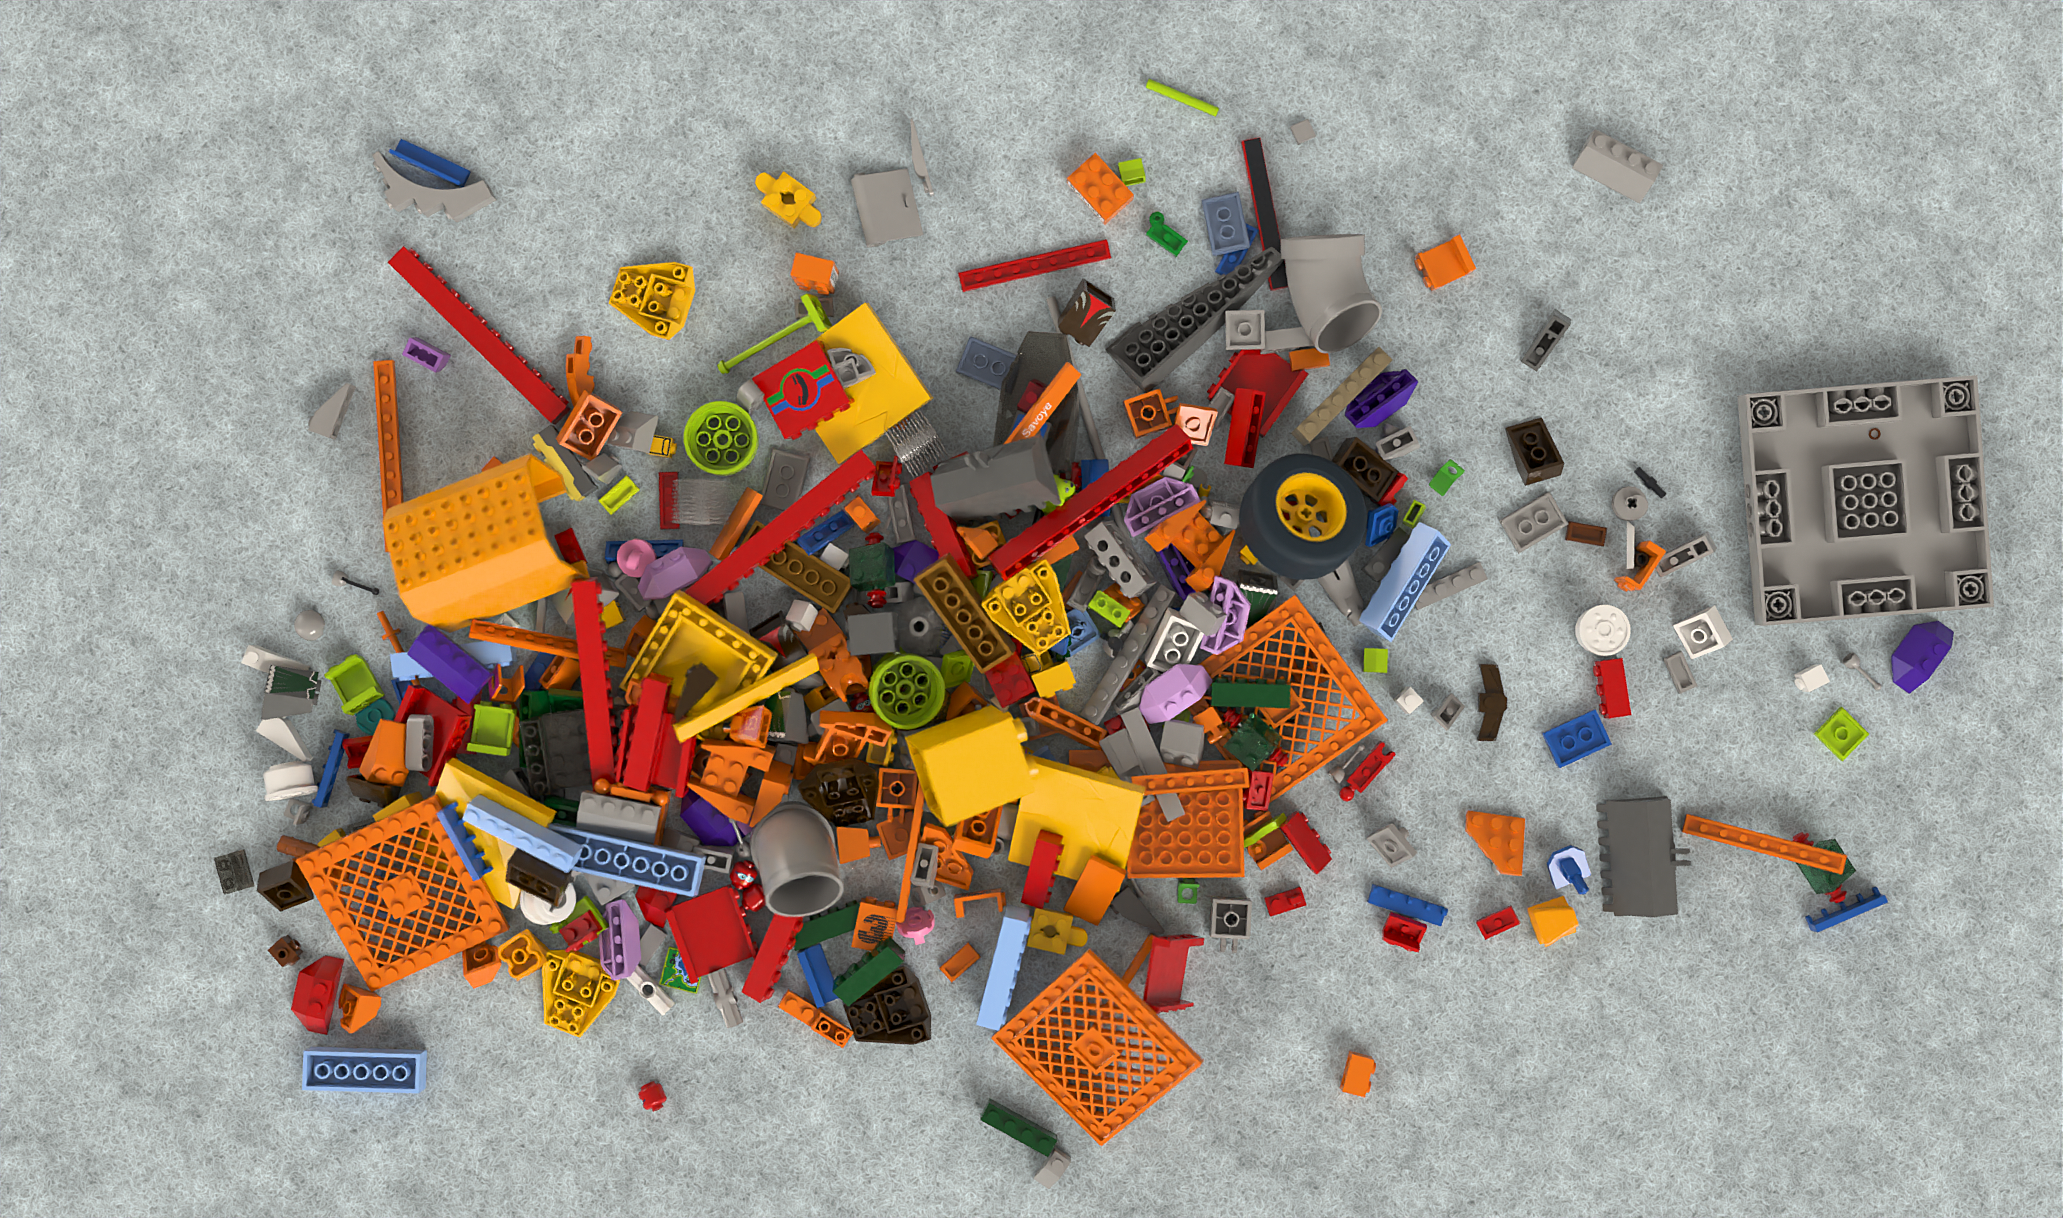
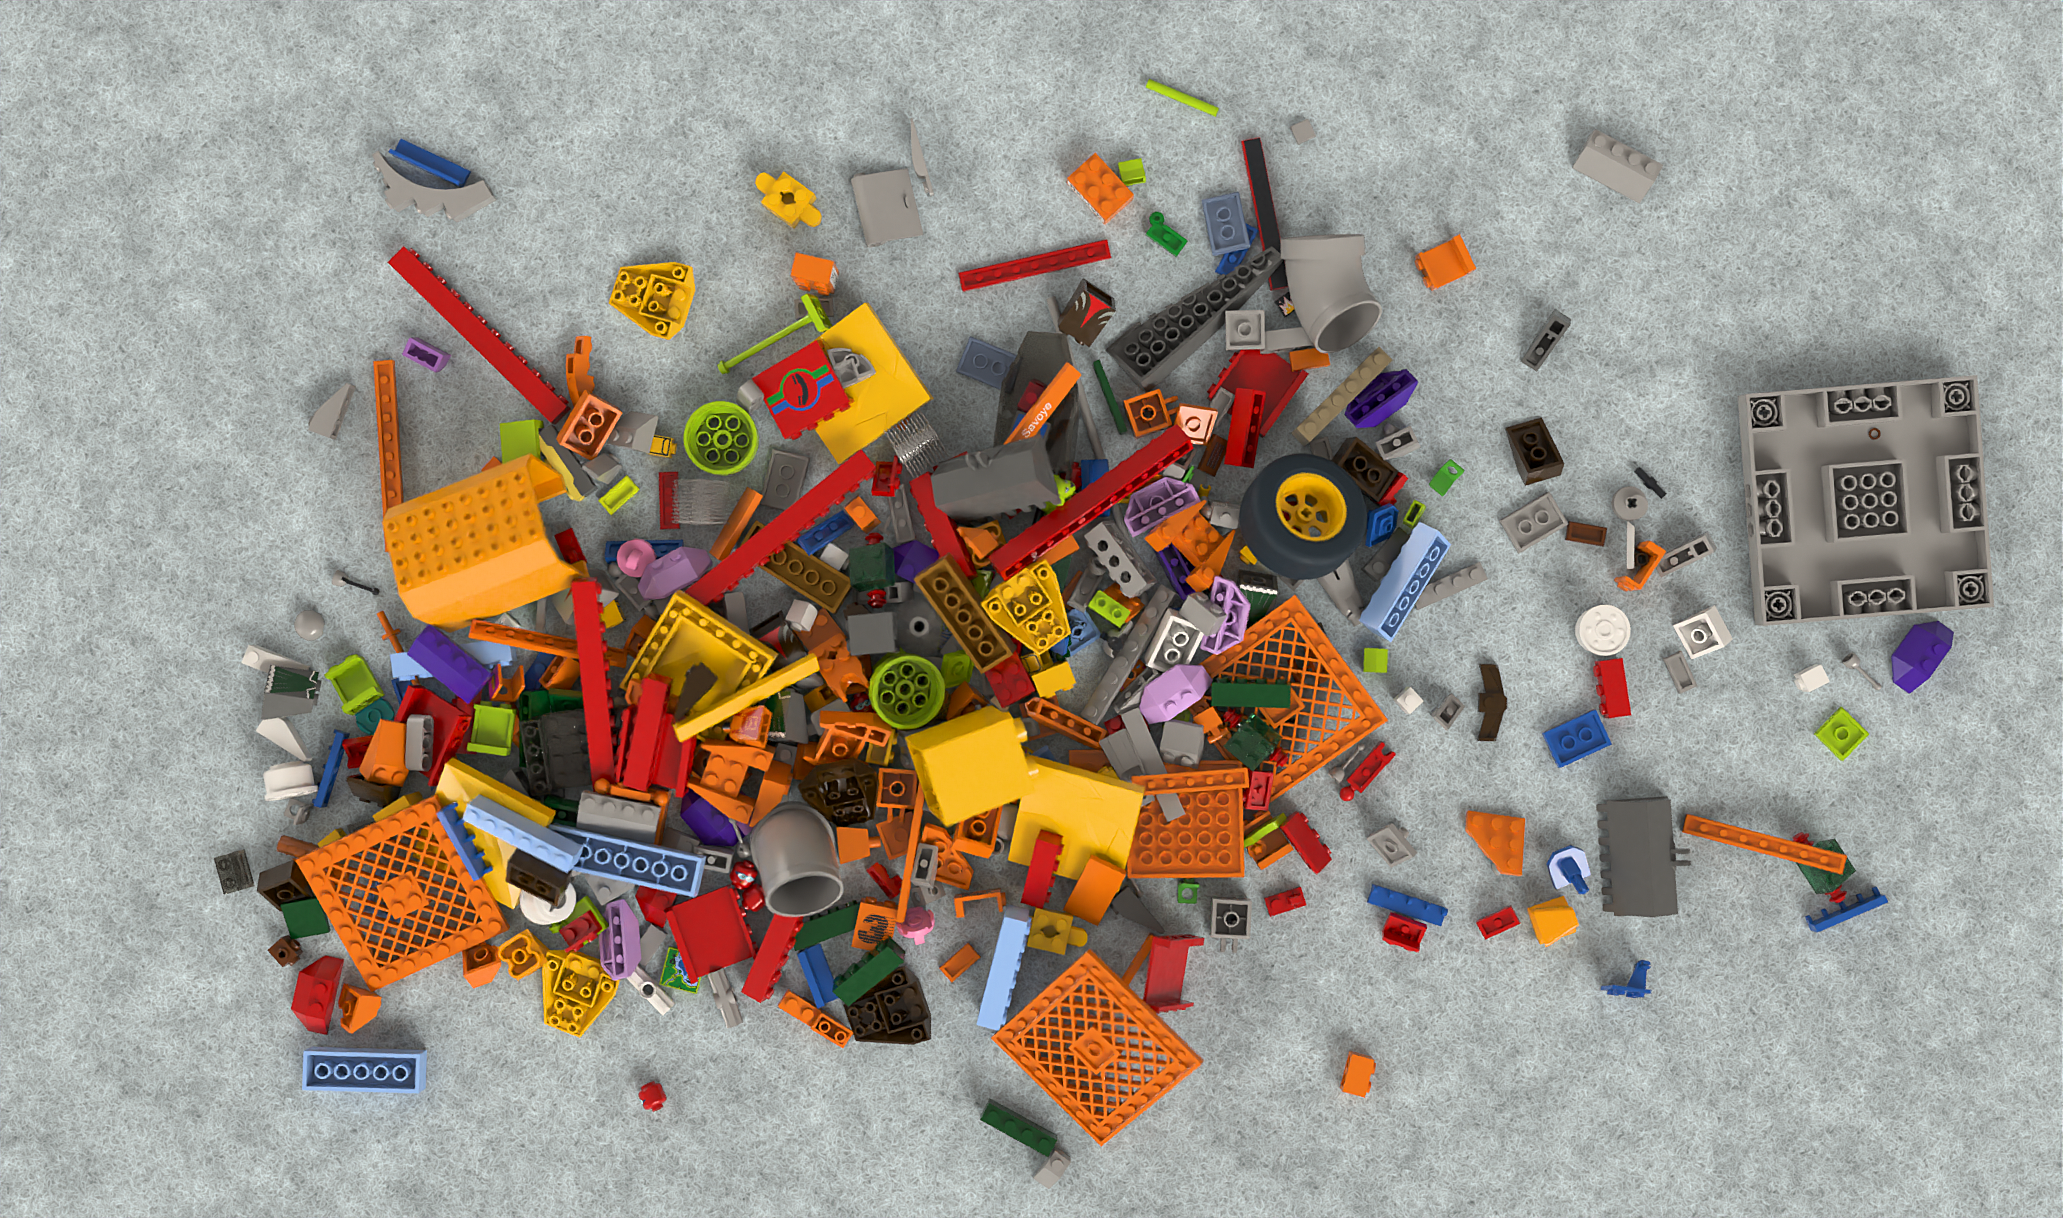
(305, 917): none -> dark green tile
(520, 439): none -> lime panel
(887, 885): none -> red hinge
(1110, 399): none -> dark green tile
(1213, 455): none -> reddish brown tile
(1285, 304): none -> tile
(1637, 984): none -> blue plate

